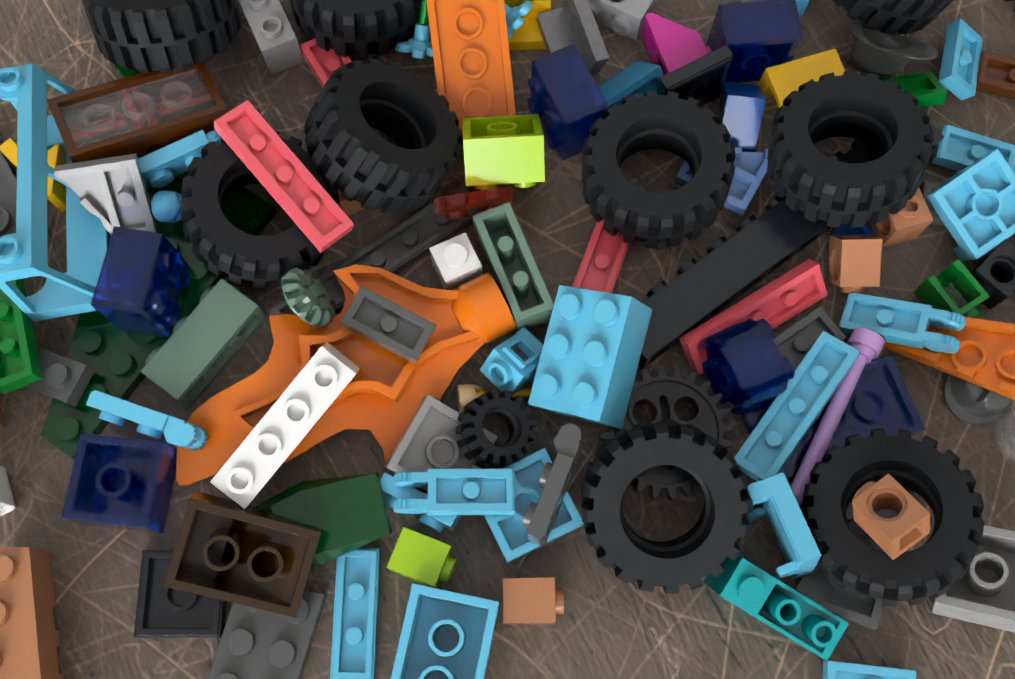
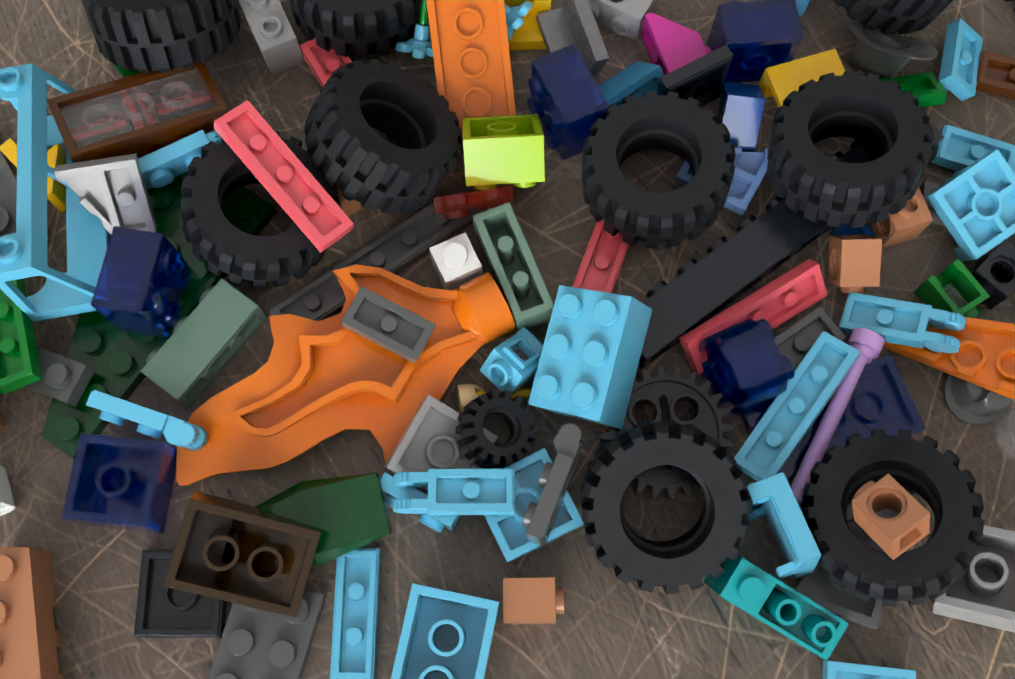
(166, 206): medium azure hinge -> none
(285, 425): white brick -> none
(307, 297): sand green gear -> none
(422, 558): lime brick -> none

